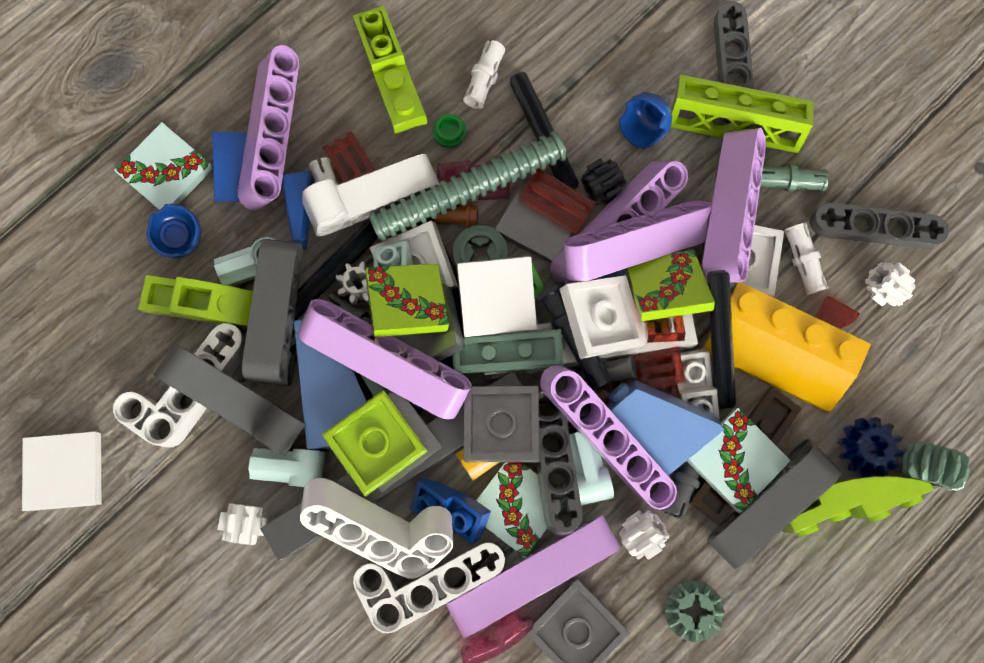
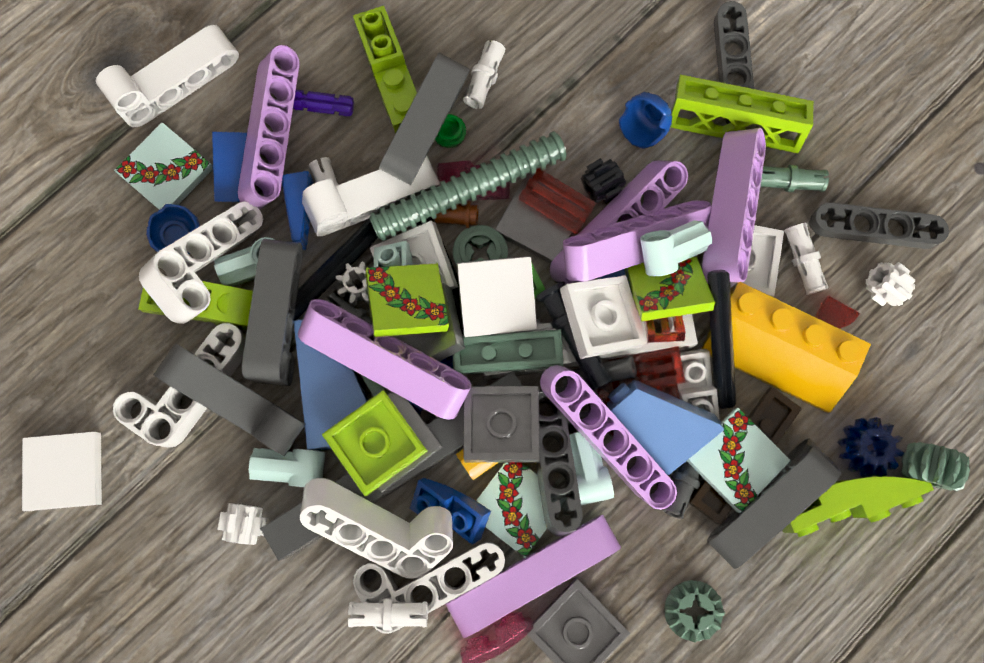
(169, 77): none -> white beam
(182, 268): none -> white beam
(323, 103): none -> dark purple axle
(340, 145): clear red tile -> none
(388, 614): none -> white pin
(424, 118): none -> dark grey beam
(540, 124): black axle -> none
(644, 534): white gear -> none
(666, 248): none -> light aqua piece

